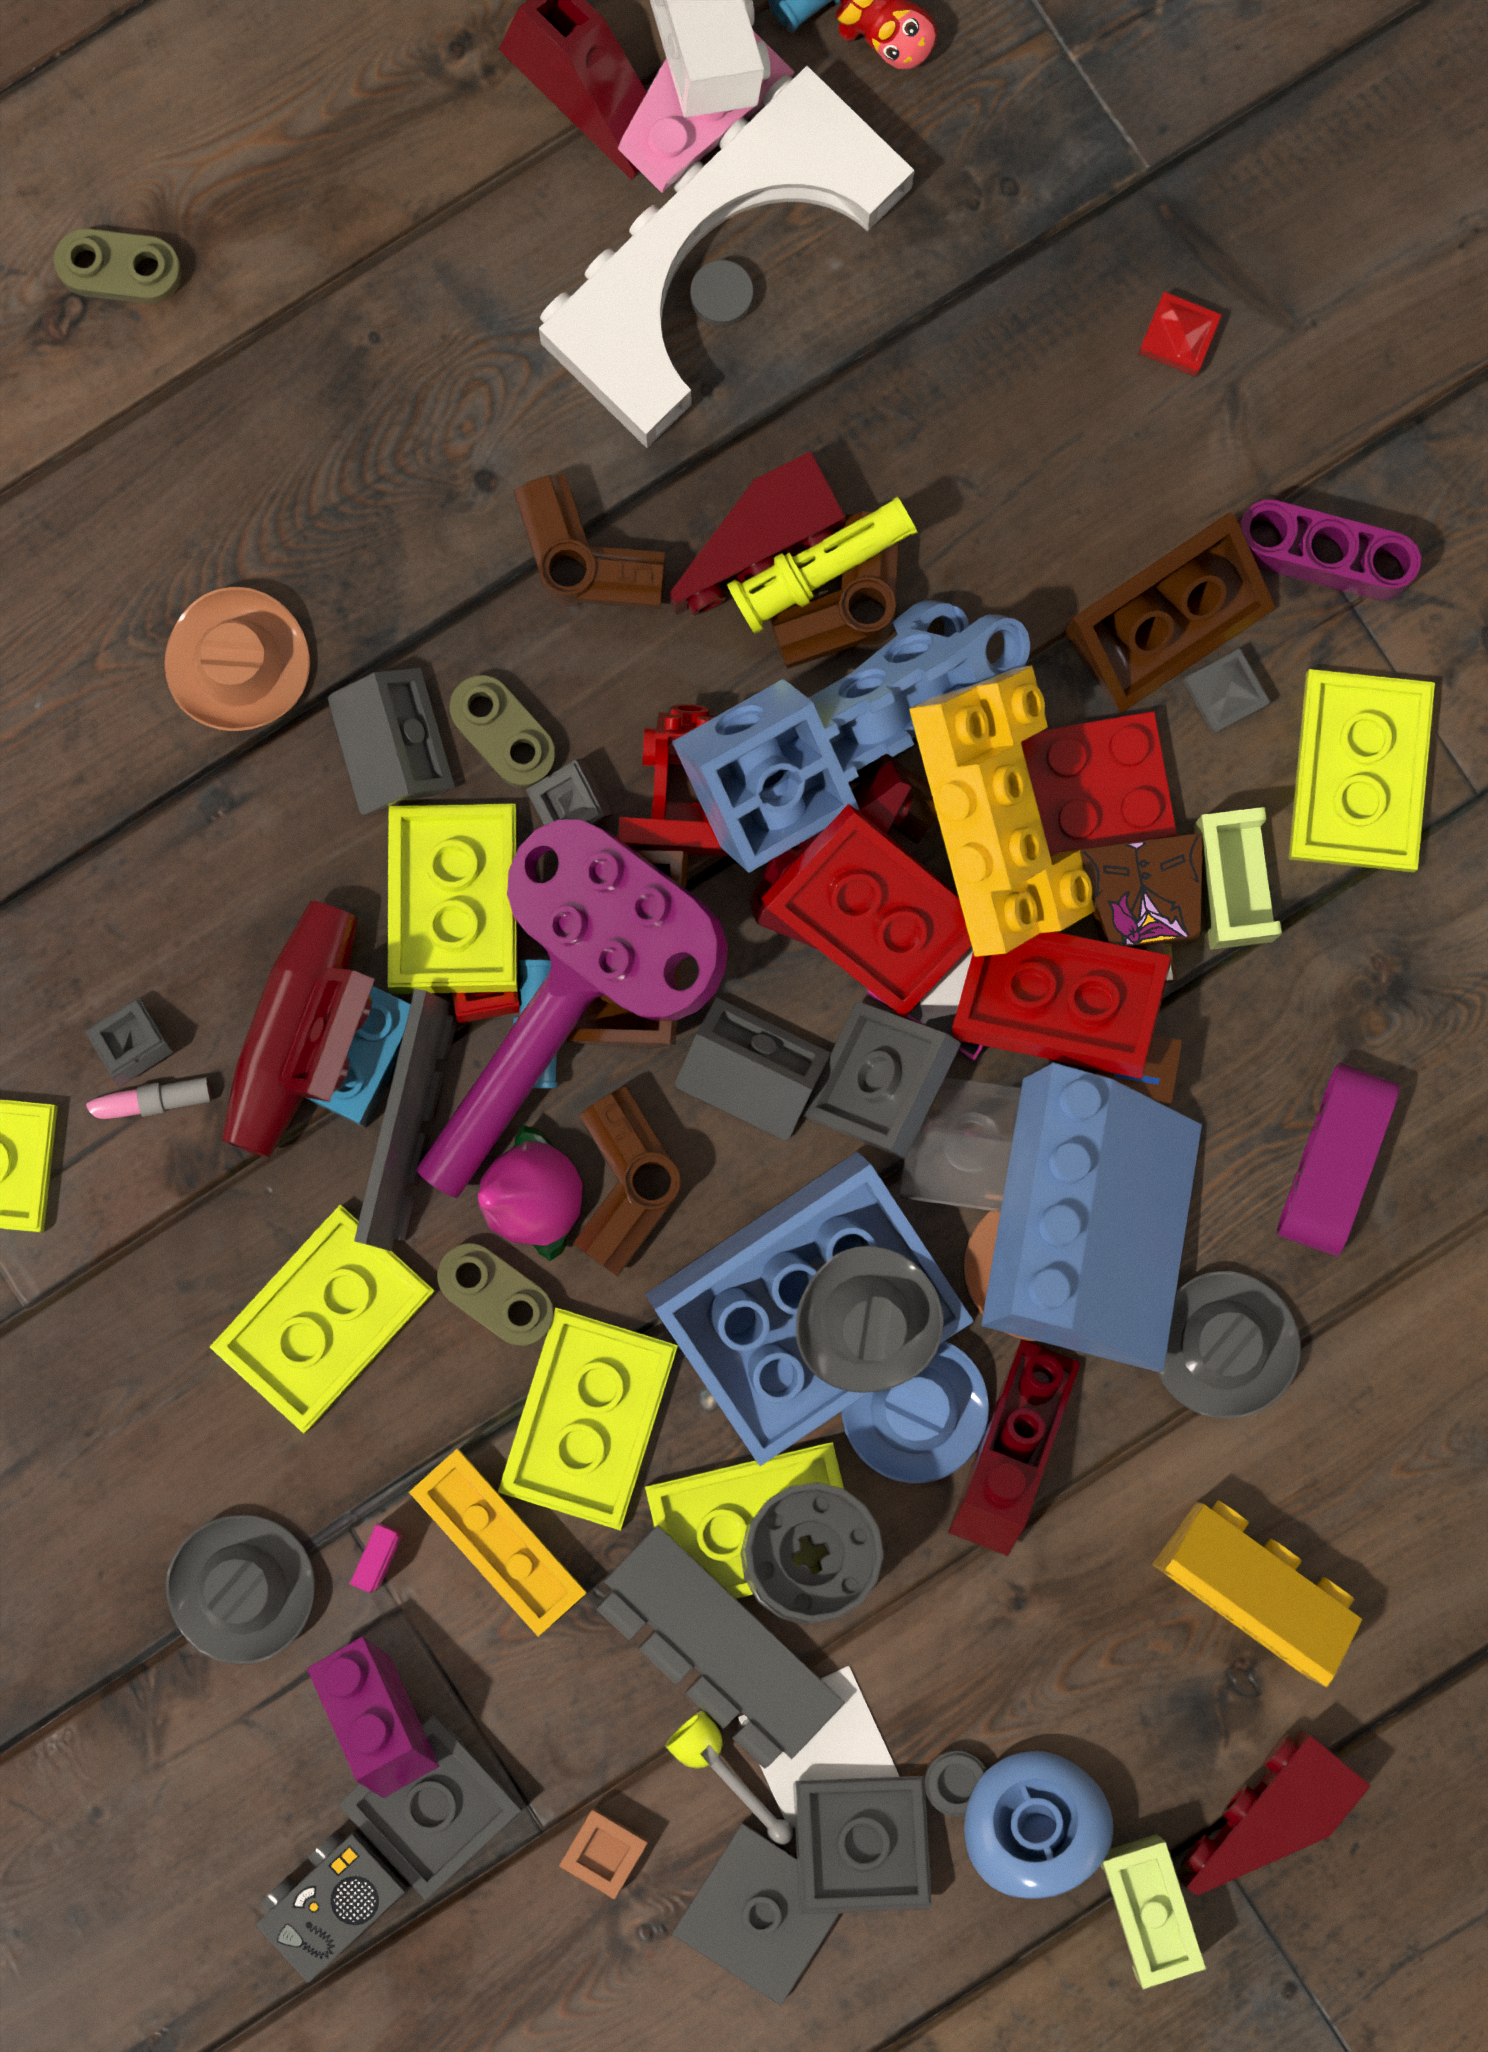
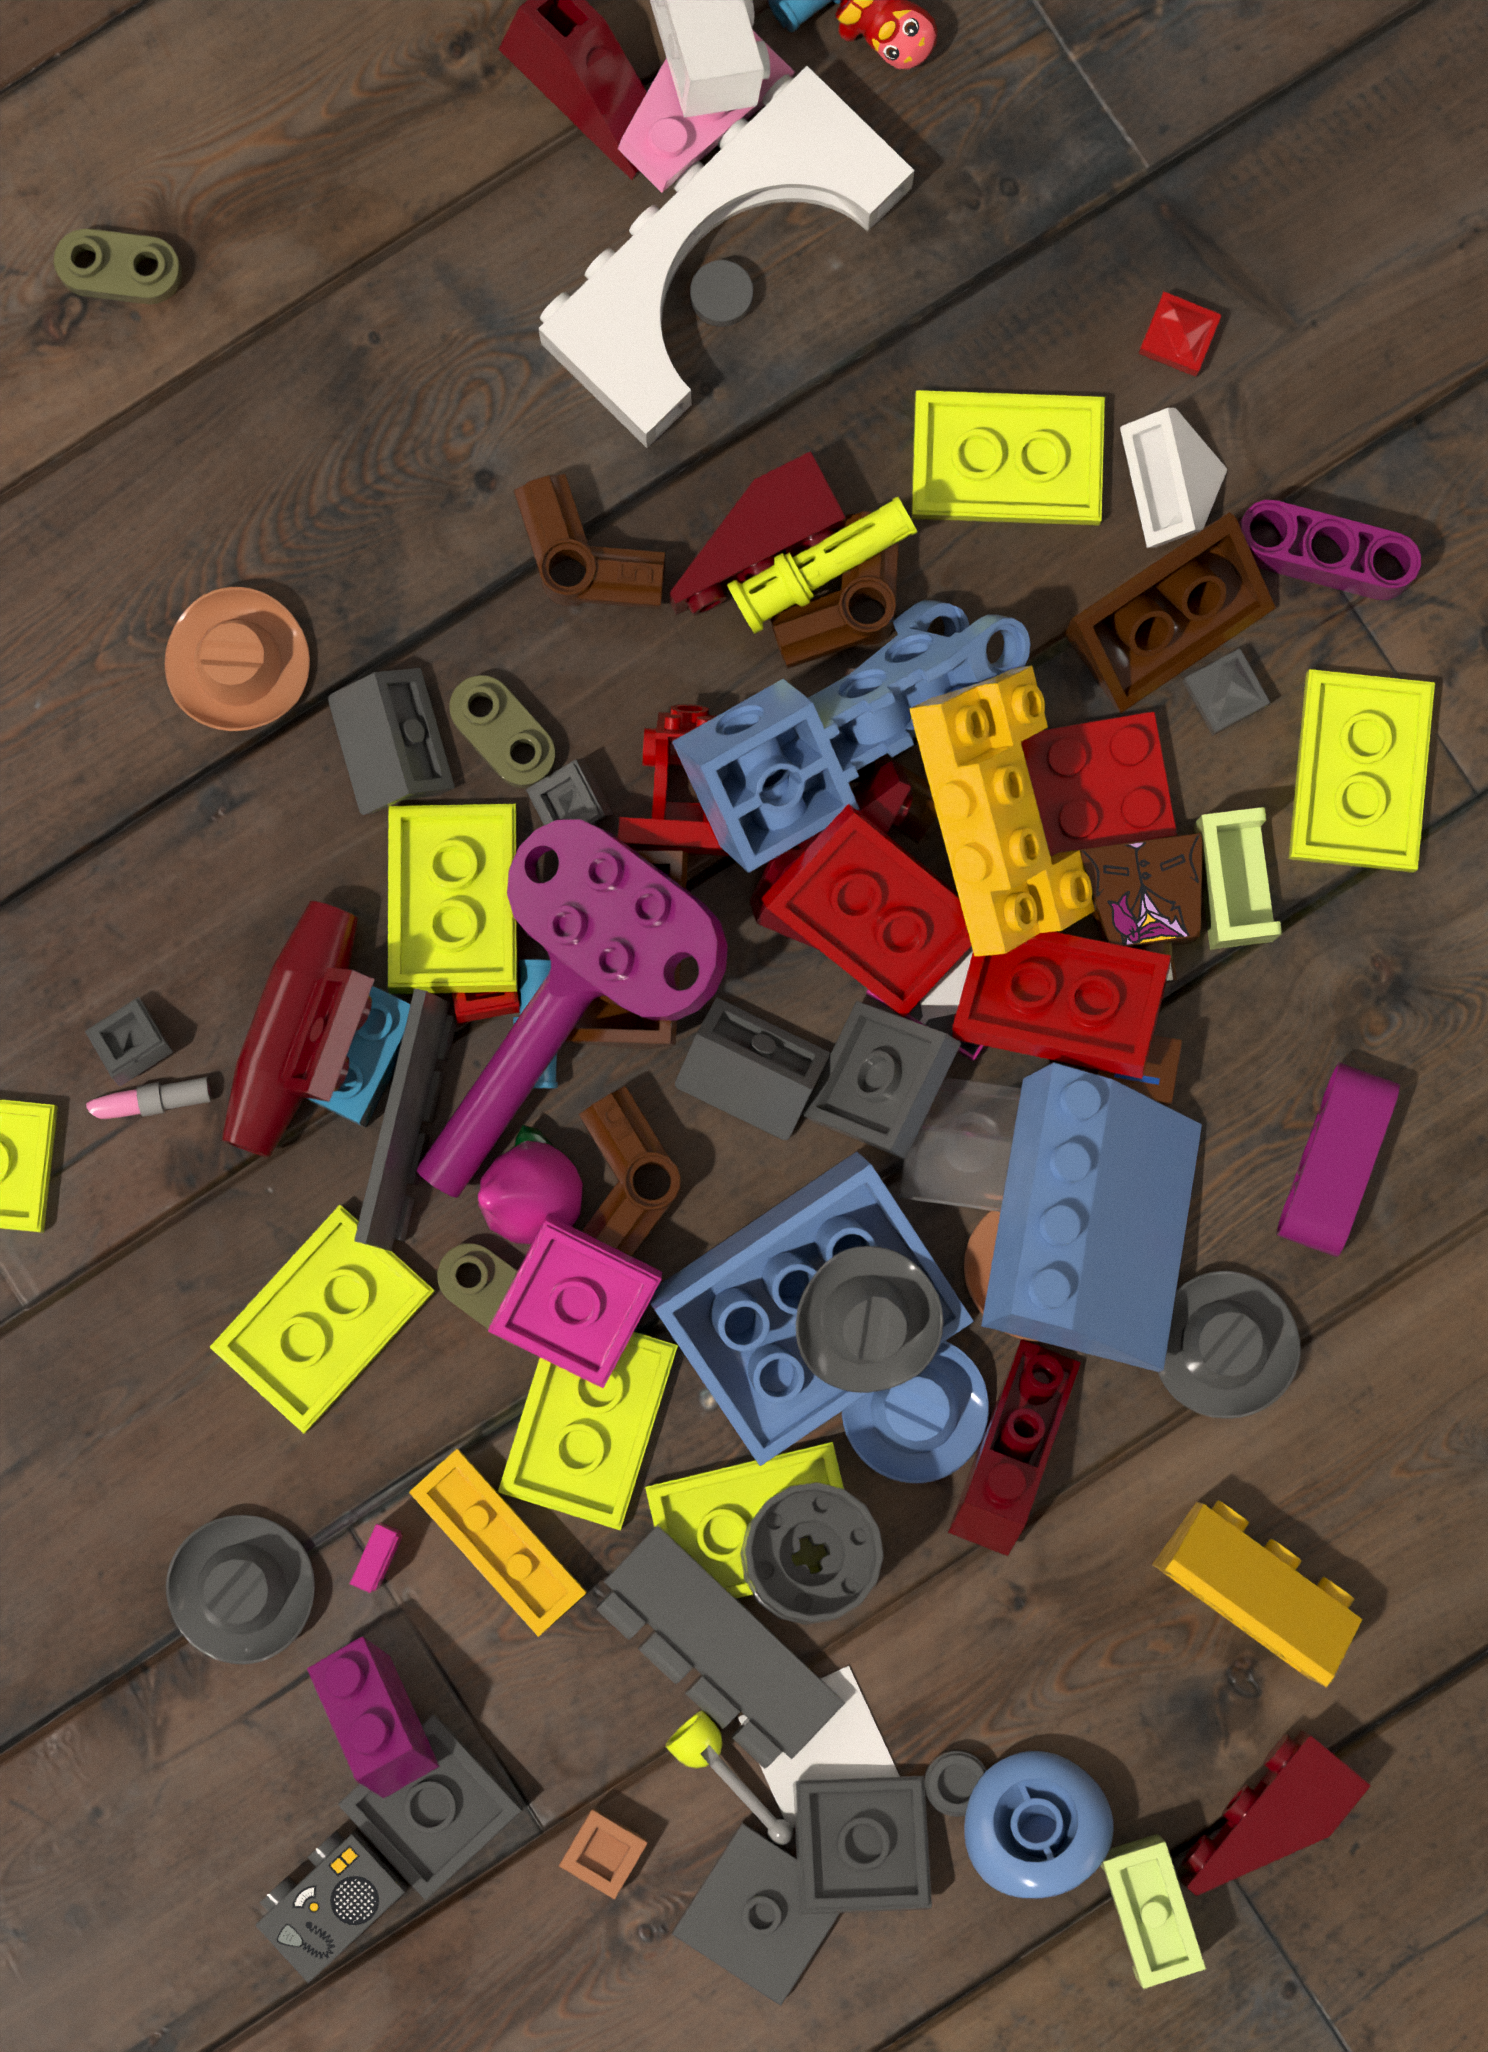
(575, 1301): none -> dark pink tile
(1008, 457): none -> neon yellow tile
(1171, 475): none -> white slope

